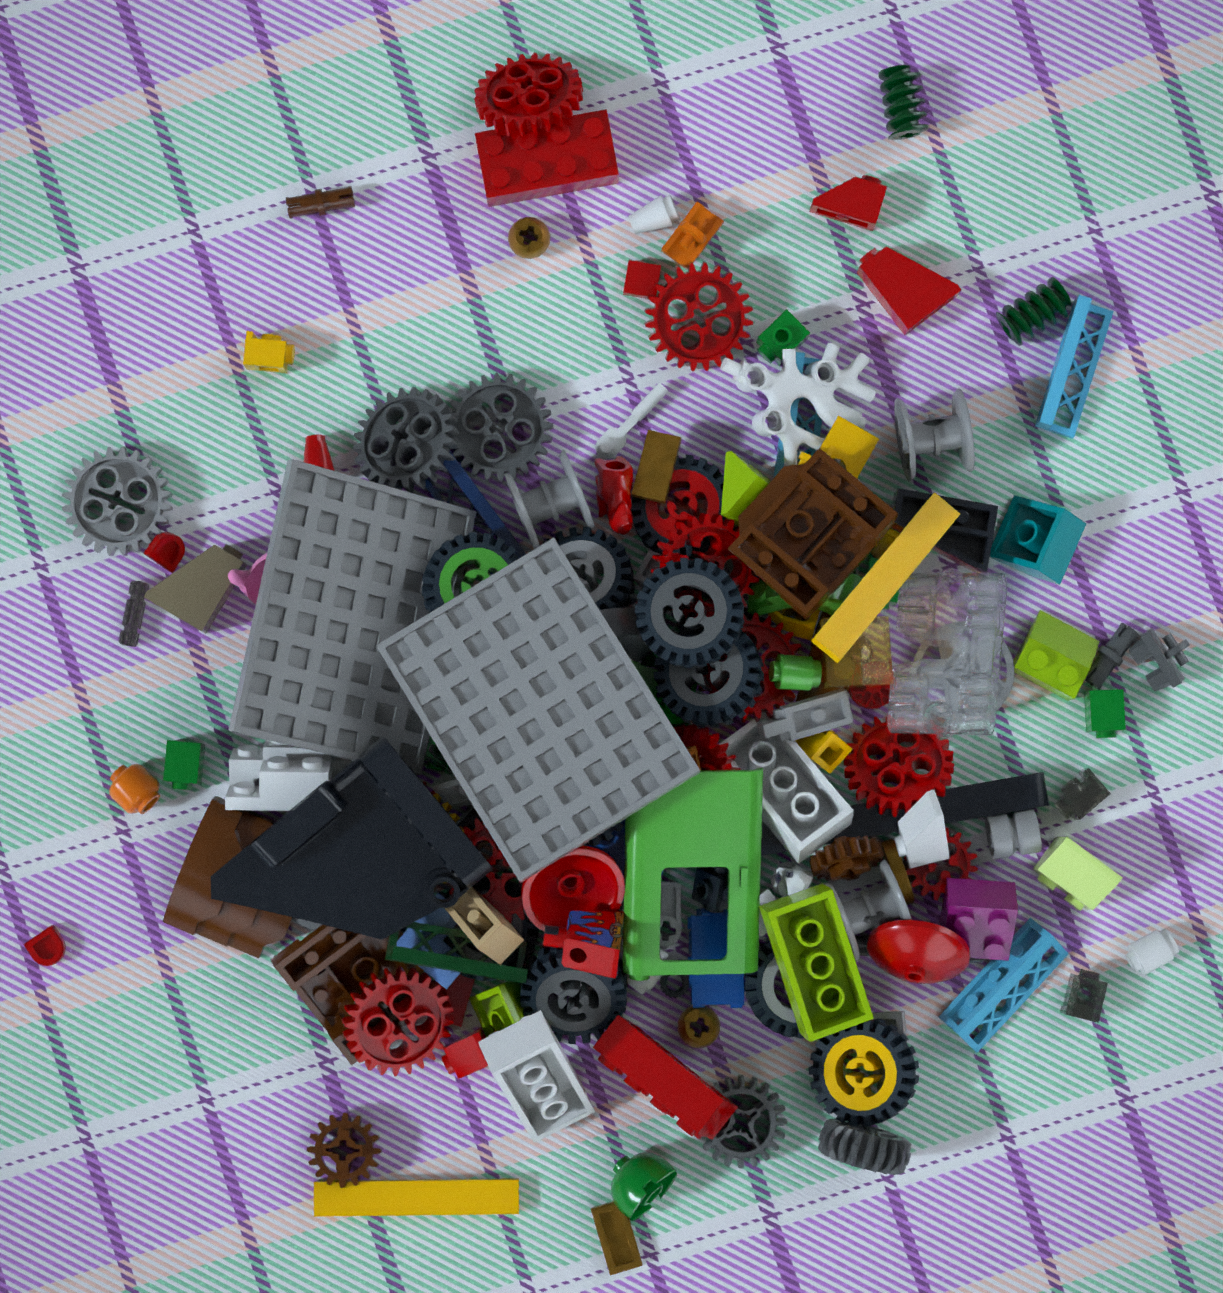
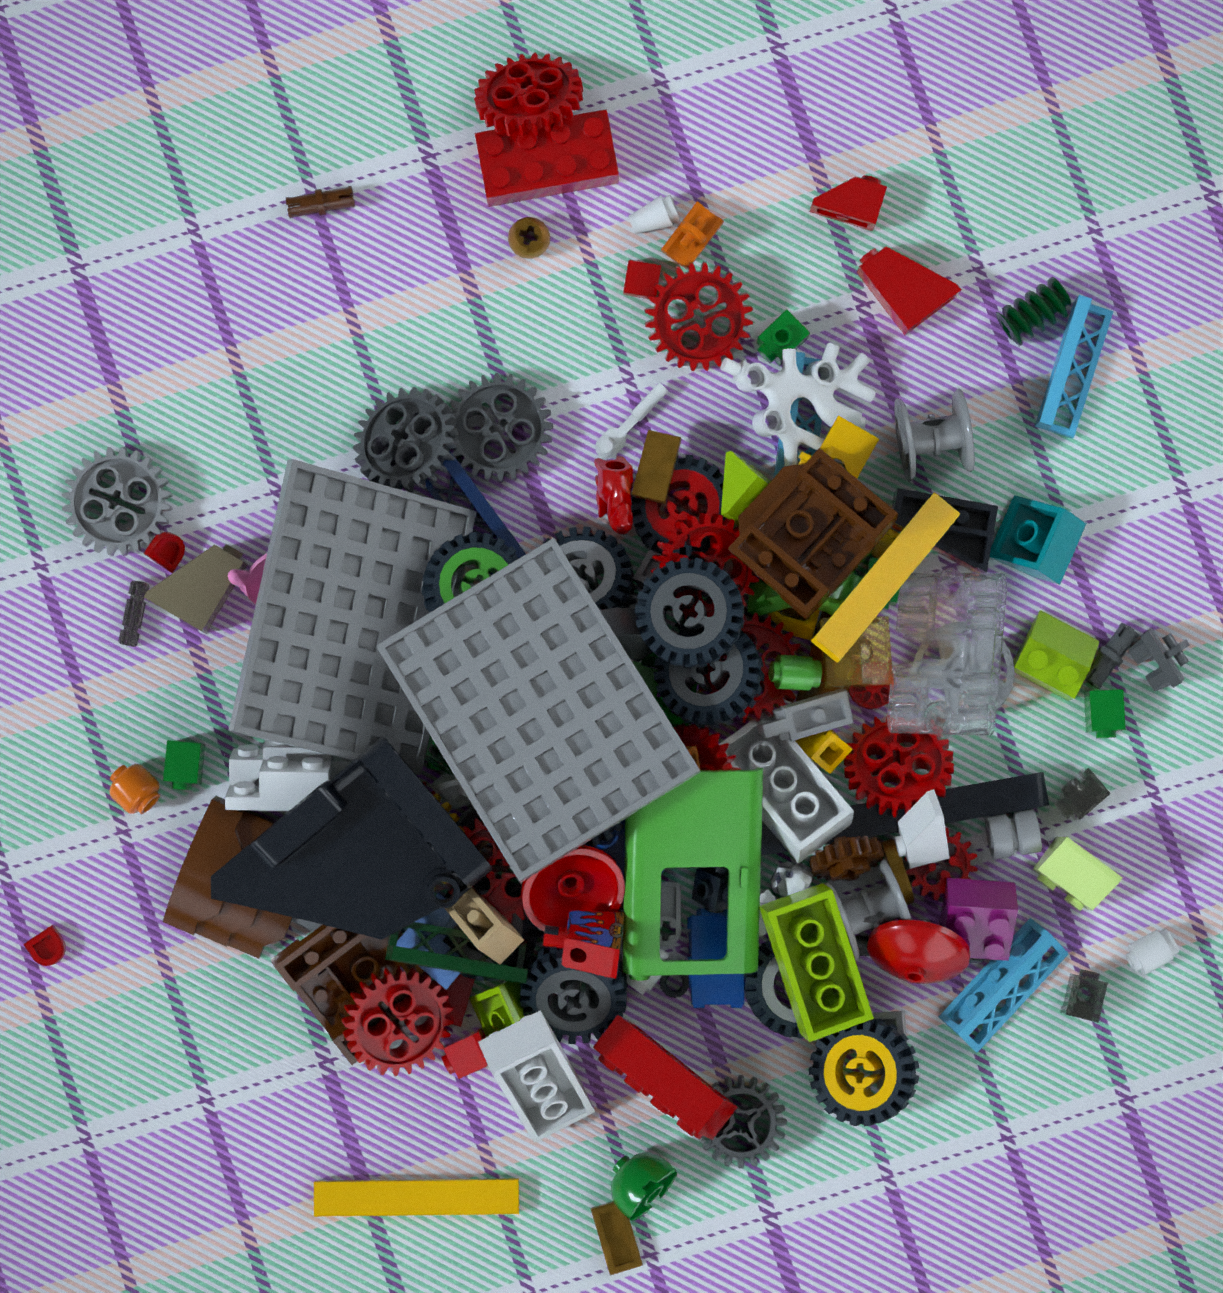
(267, 353): yellow brick -> none
(317, 452): red cone -> none
(344, 1166): reddish brown gear -> none
(549, 500): light grey piece -> none
(706, 1037): pearl gold piece -> none
(864, 1147): dark grey gear -> none
(902, 102): dark green piece -> none

